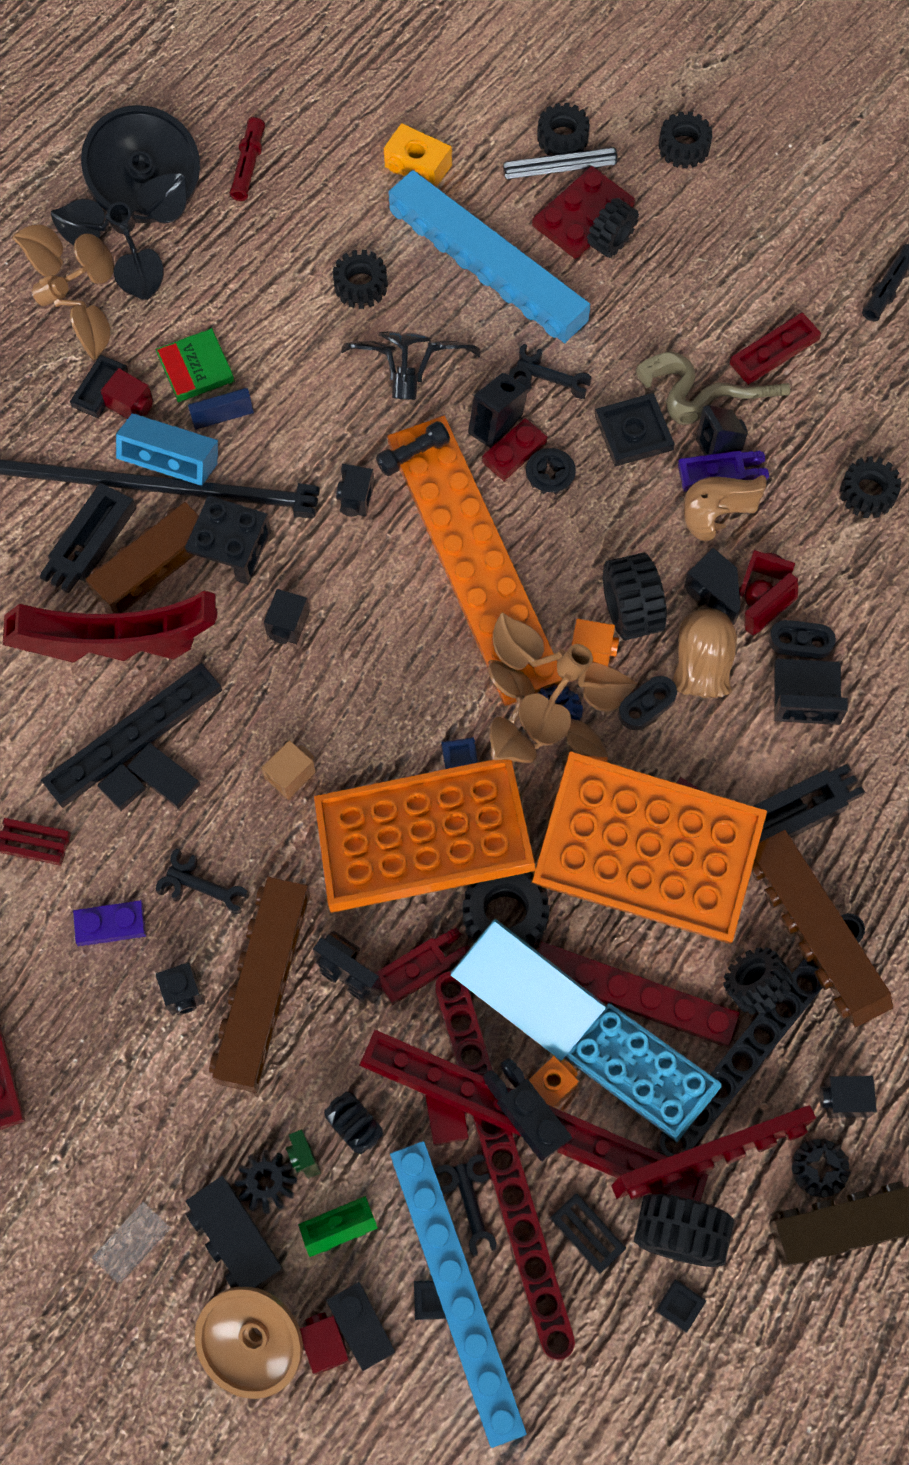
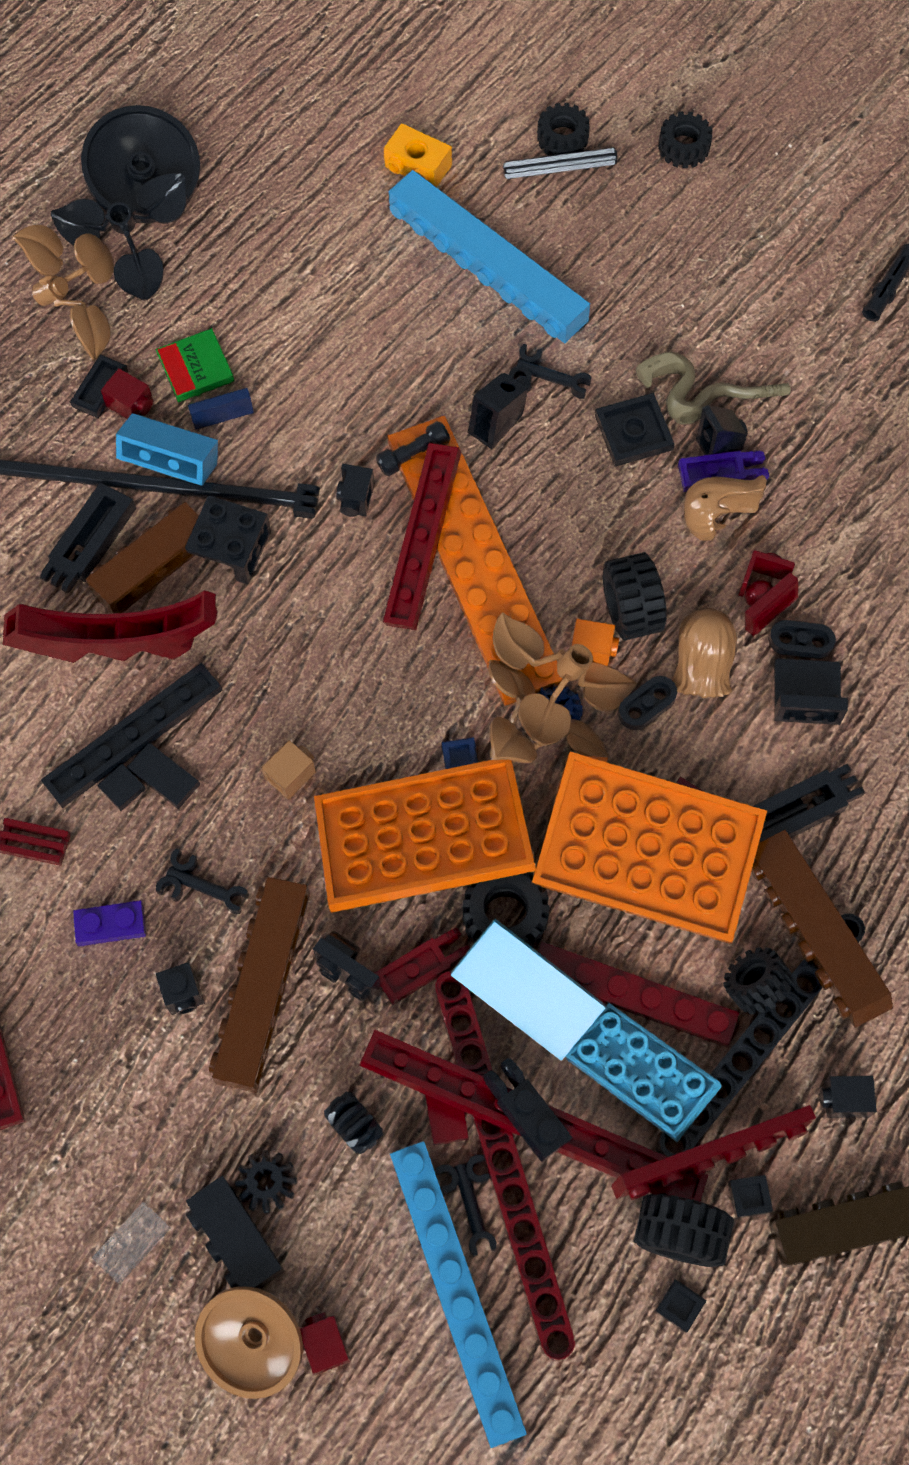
(249, 148): dark red pin -> none
(286, 617): black brick -> none
(302, 1154): dark green plate -> none
(337, 1226): green plate -> none
(360, 265): black tyre -> none
(360, 1326): black slope -> none
(405, 378): black plant -> none
(422, 536): none -> dark red plate
(427, 1301): black tile -> none
(514, 449): dark red plate -> none
(555, 1081): orange brick -> none
(559, 461): black gear -> none
(572, 212): dark red plate -> none
(575, 1241): black tile -> none
(612, 227): black tyre -> none
(715, 584): black slope -> none
(750, 1196): none -> black plate
(775, 348): dark red plate -> none
(808, 1177): black gear -> none
(870, 471): black tyre -> none

